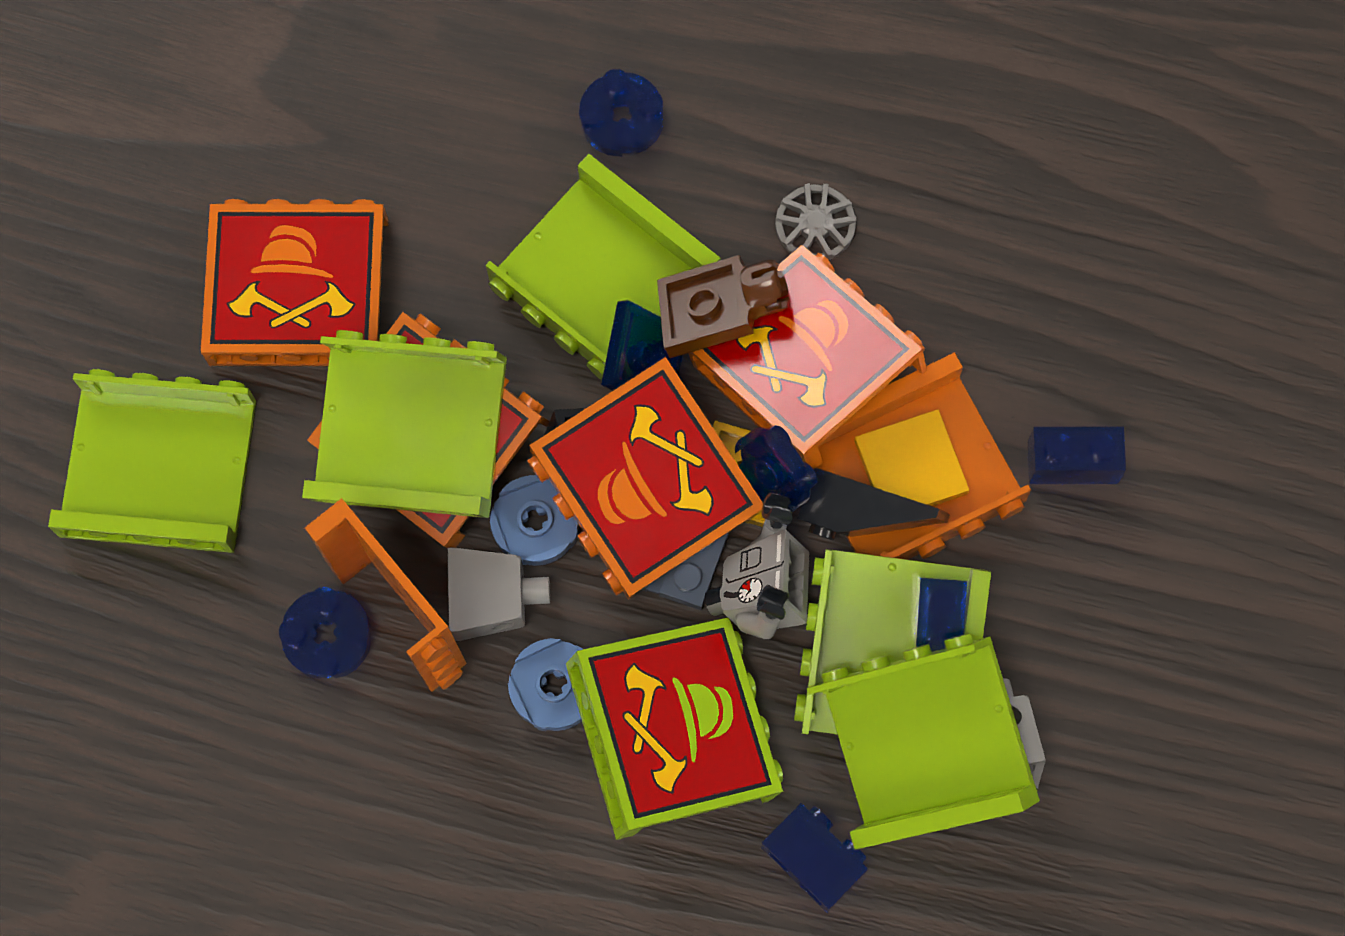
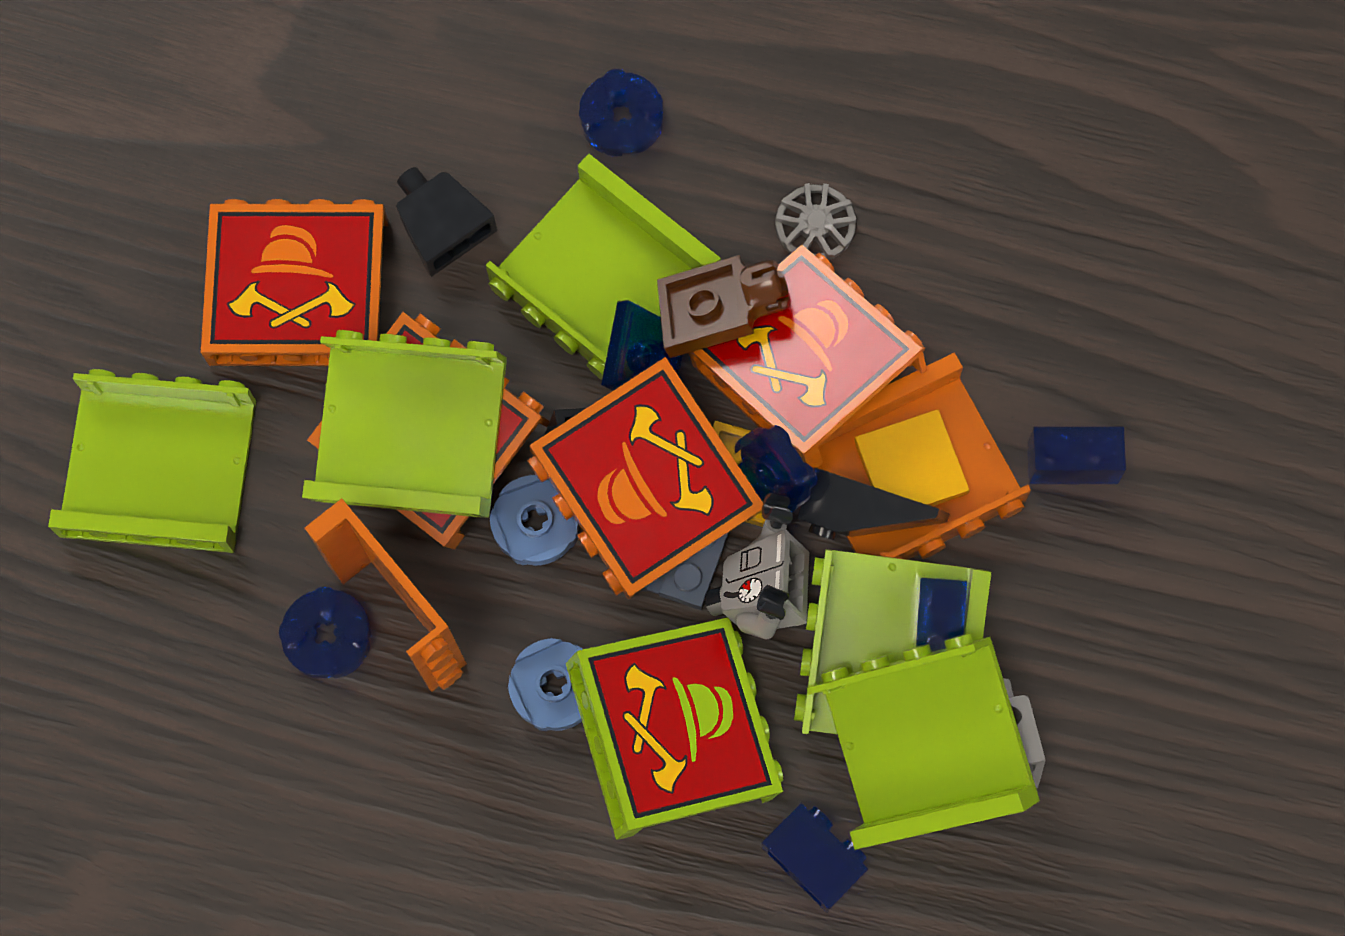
(441, 218): none -> black torso
(489, 592): light grey torso -> none

